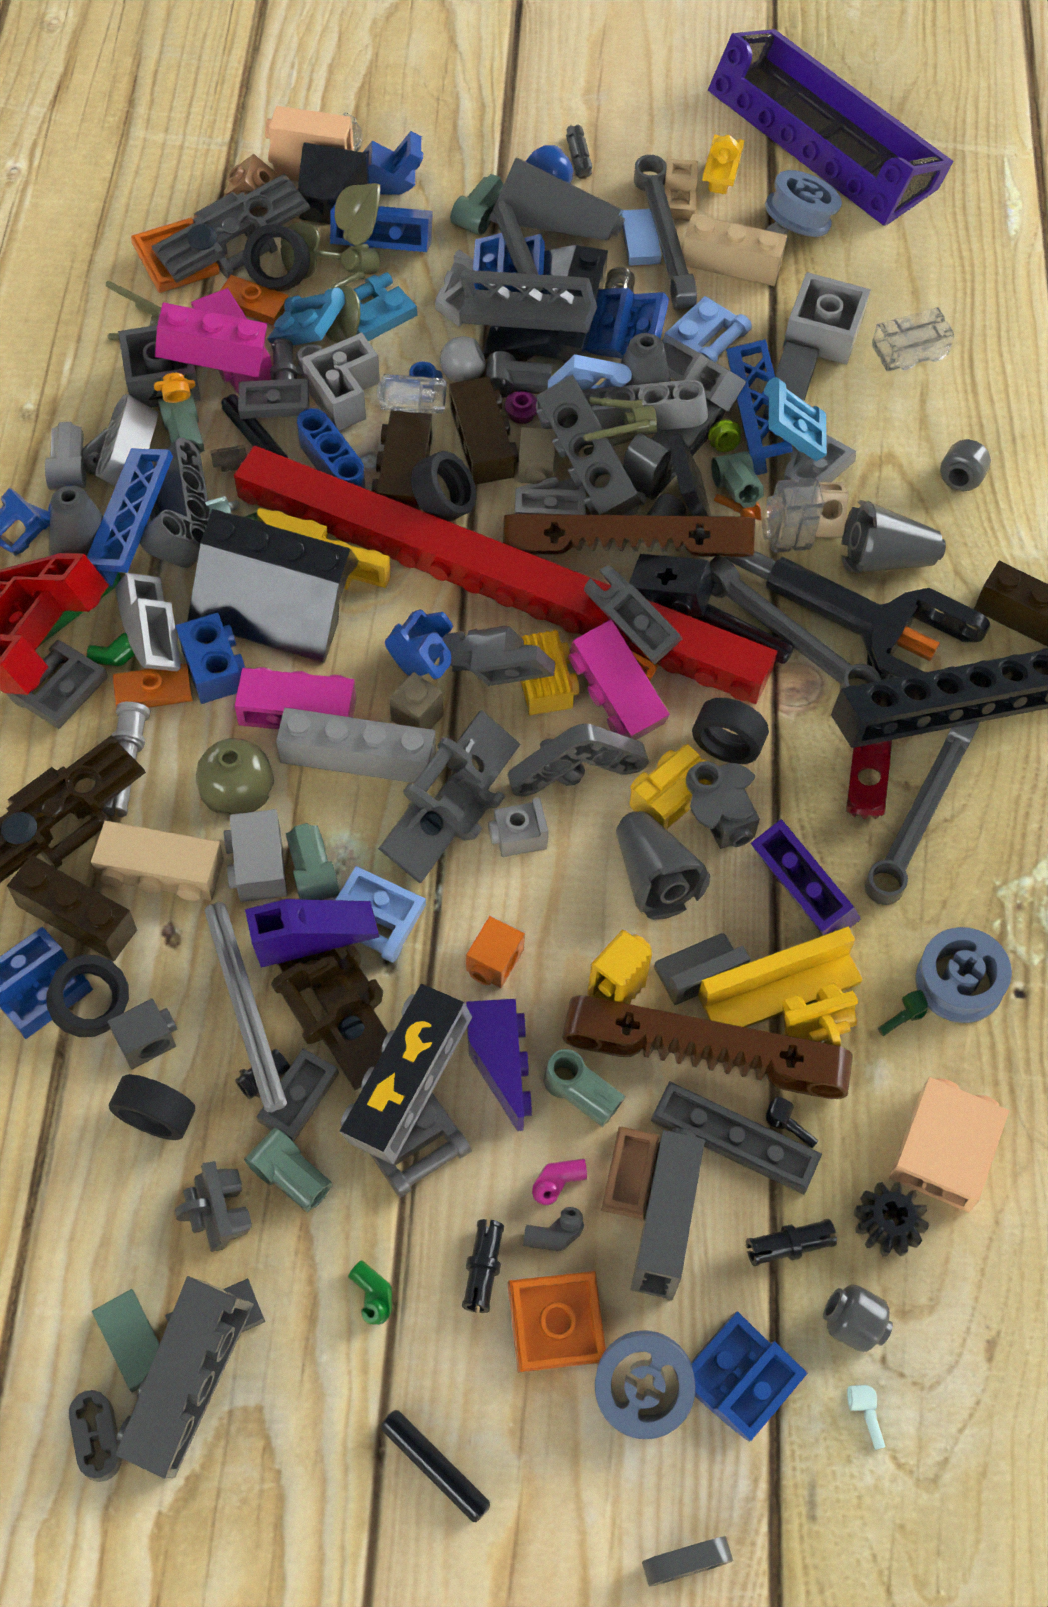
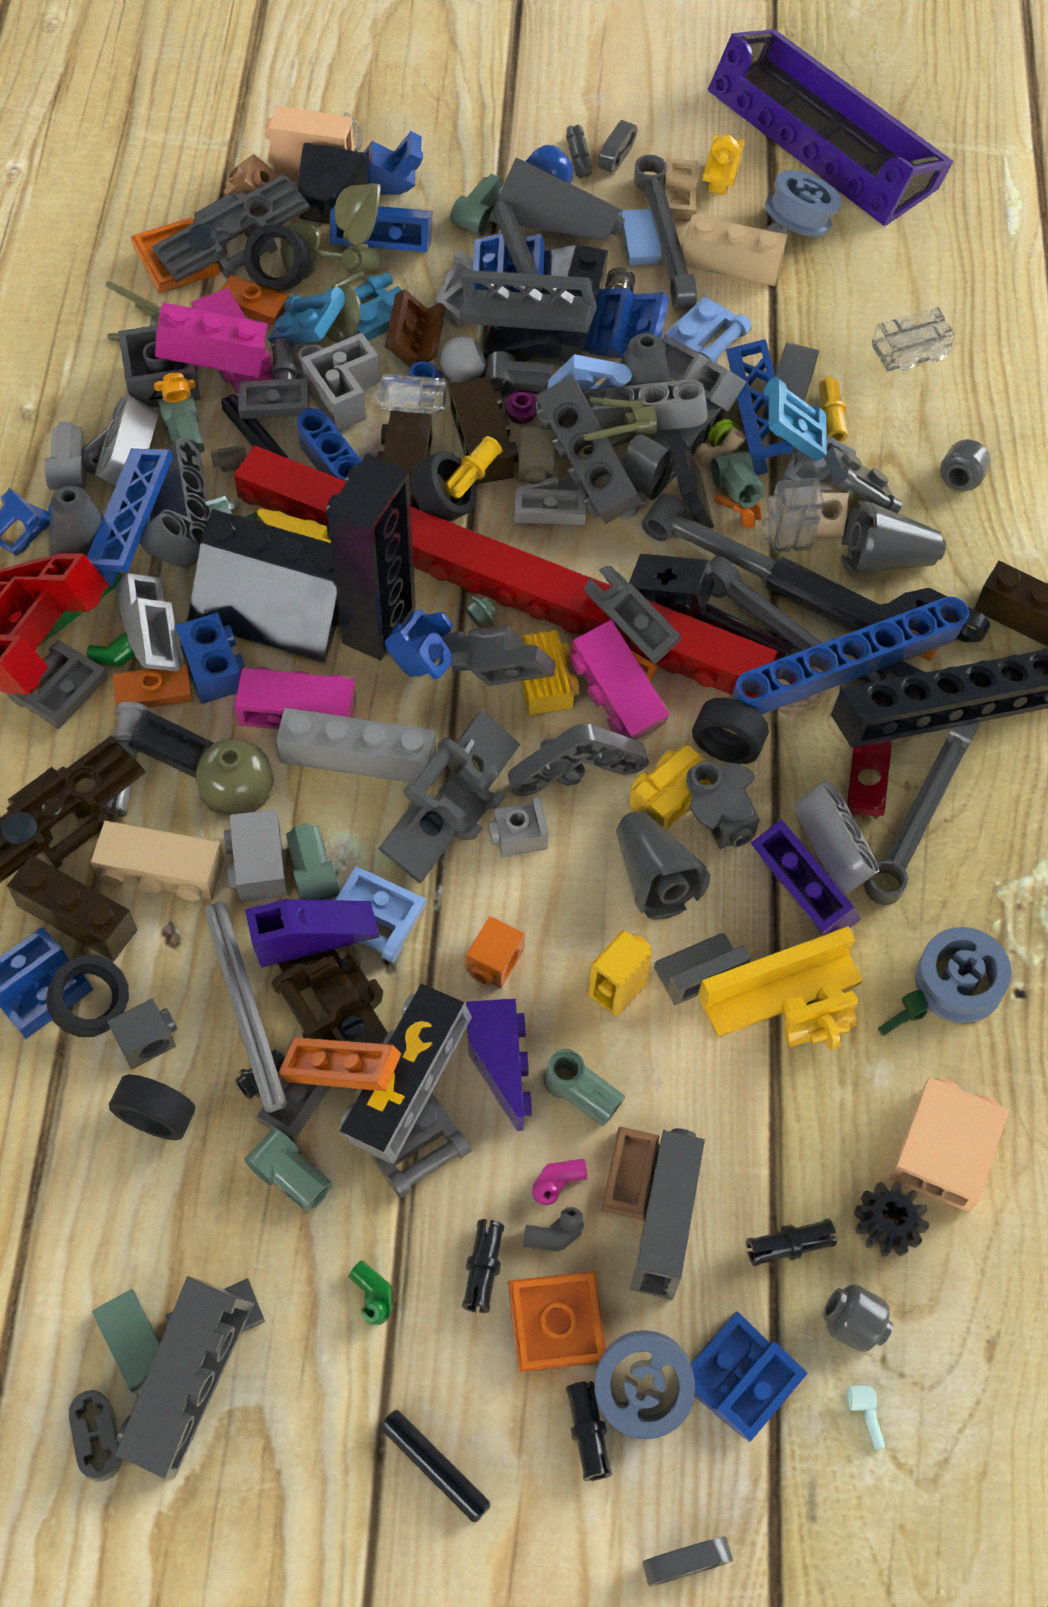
(169, 743): none -> black plate
(207, 1207): dark grey hips -> none
(340, 1063): none -> orange plate
(372, 553): none -> black brick
(414, 329): none -> reddish brown bracket
(416, 703): dark tan brick -> none
(473, 467): none -> yellow axle
(481, 612): none -> sand green plate
(588, 1431): none -> black pin
(617, 146): none -> dark grey beam
(728, 534): reddish brown gear -> none
(730, 445): none -> tan arm
(738, 1137): dark grey tile -> none
(779, 1117): black hand -> none
(816, 1066): reddish brown gear -> none
(827, 316): light grey brick -> none
(834, 408): none -> yellow axle
(836, 837): none -> light grey beam
(850, 474): none -> dark grey plate
(862, 645): none -> blue beam

